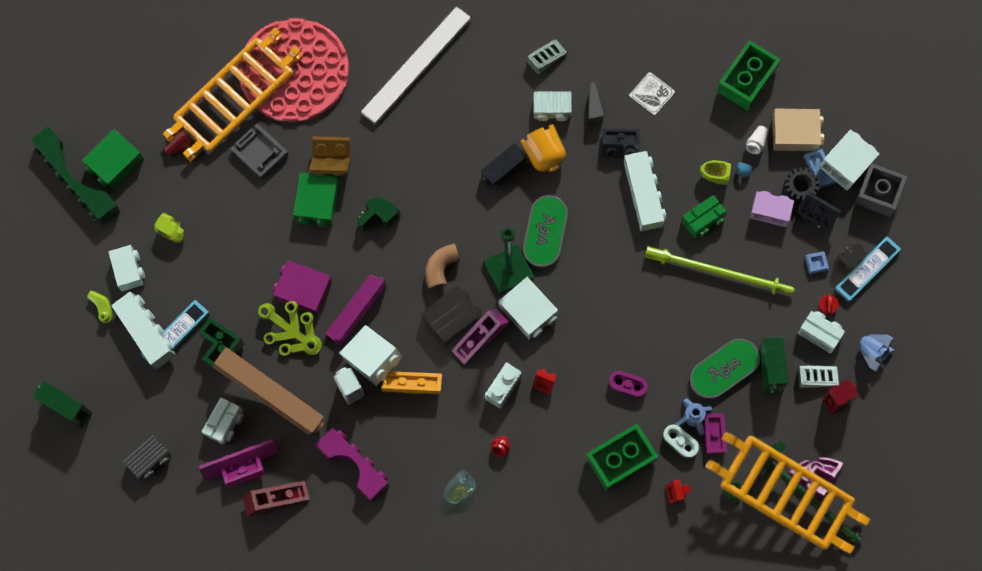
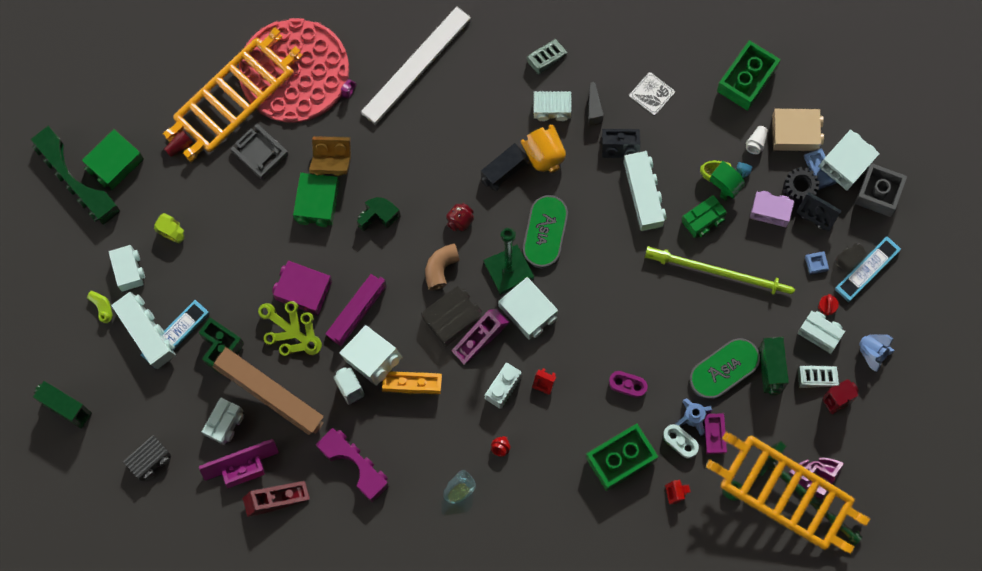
(348, 88): none -> magenta tile
(460, 217): none -> dark red head
(727, 180): none -> green brick

